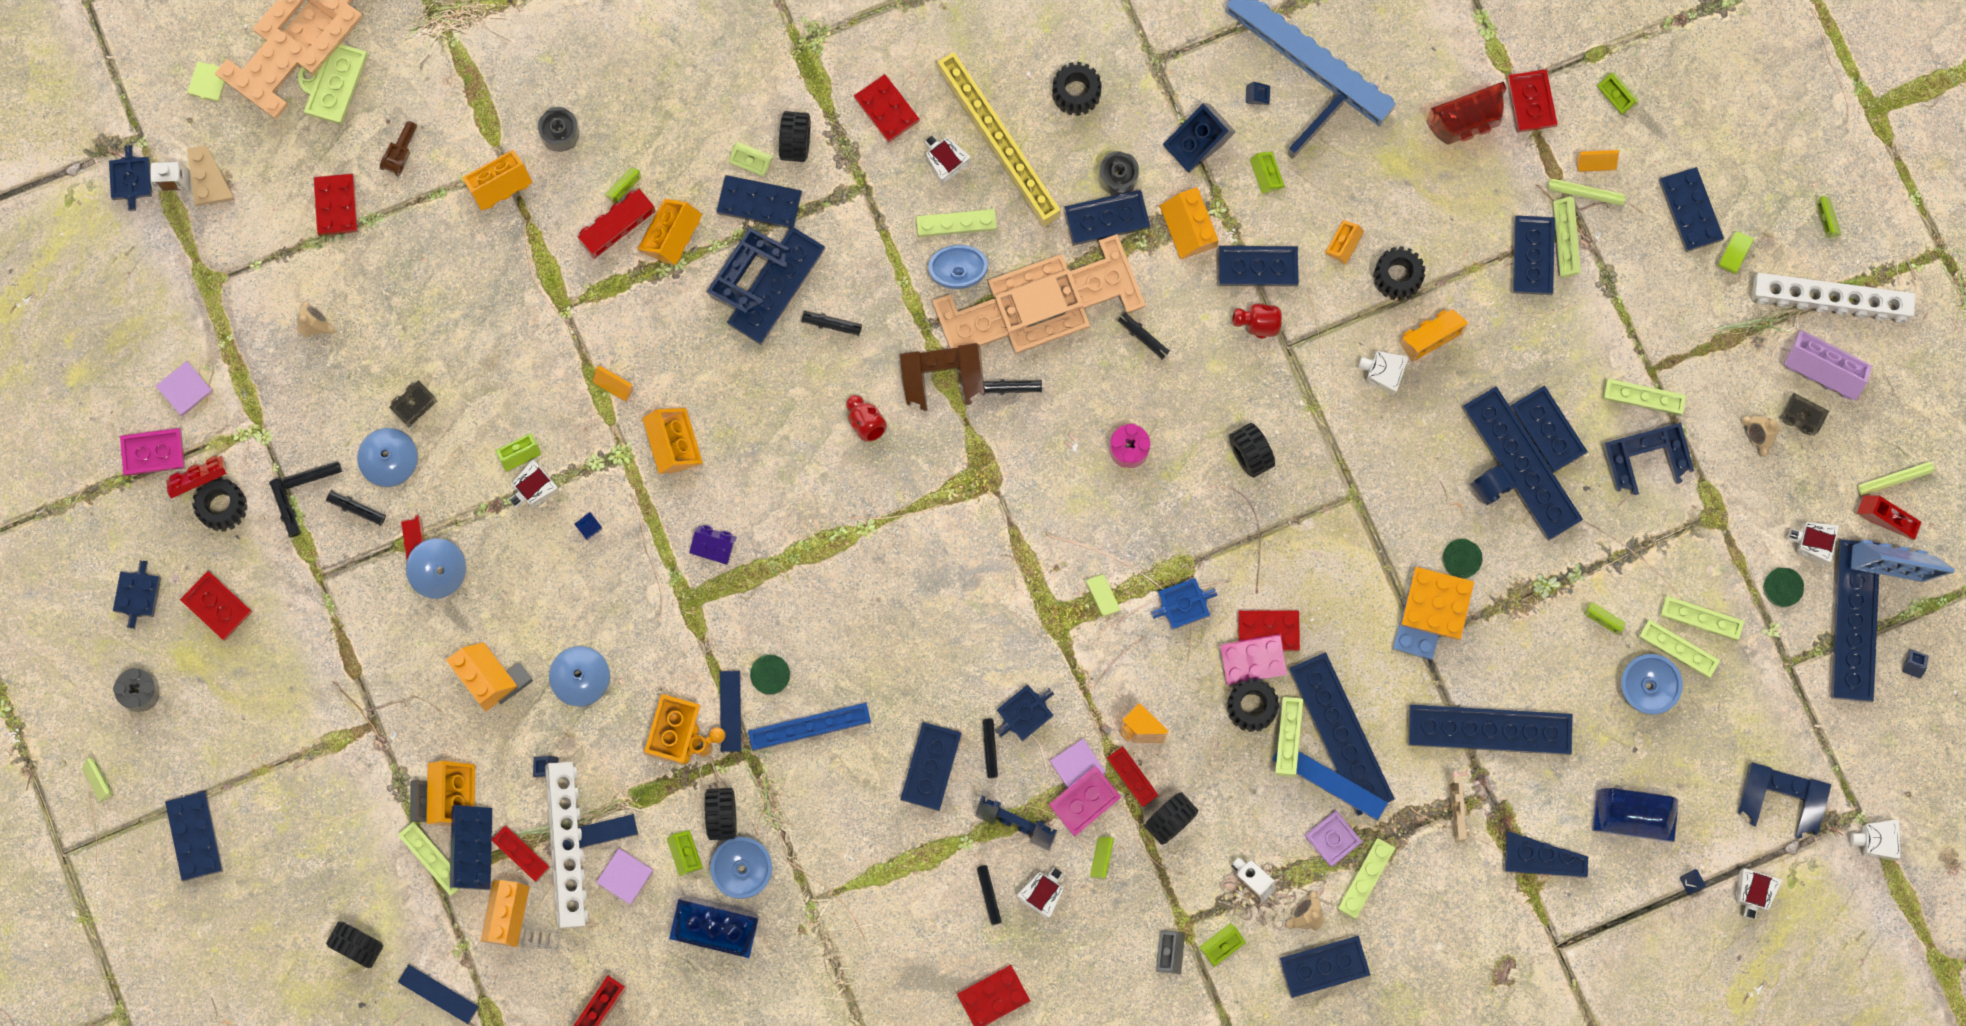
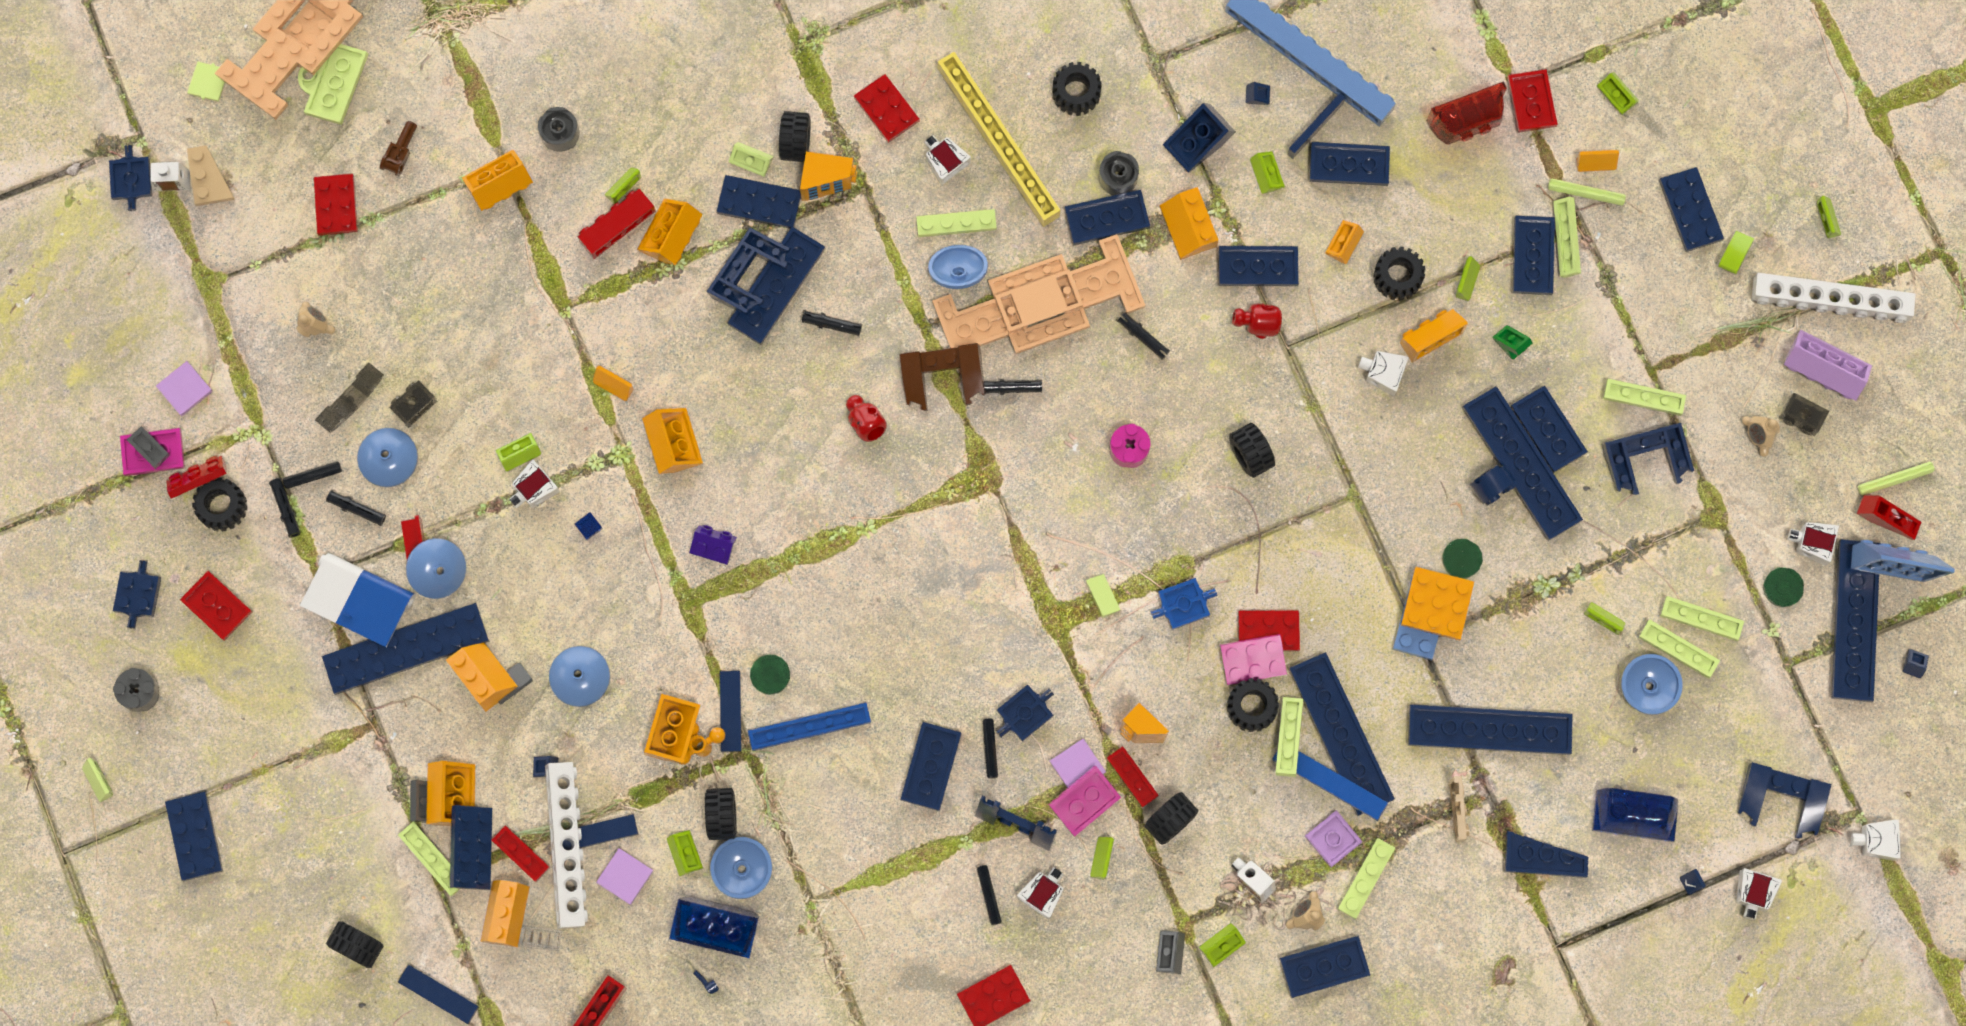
(148, 447): none -> dark grey plate
(351, 398): none -> clear smoke slope
(357, 599): none -> door
(406, 650): none -> dark blue plate
(711, 986): none -> dark blue hand
(826, 175): none -> light orange slope
(1349, 163): none -> dark blue plate
(1468, 279): none -> lime slope
(1512, 341): none -> green slope

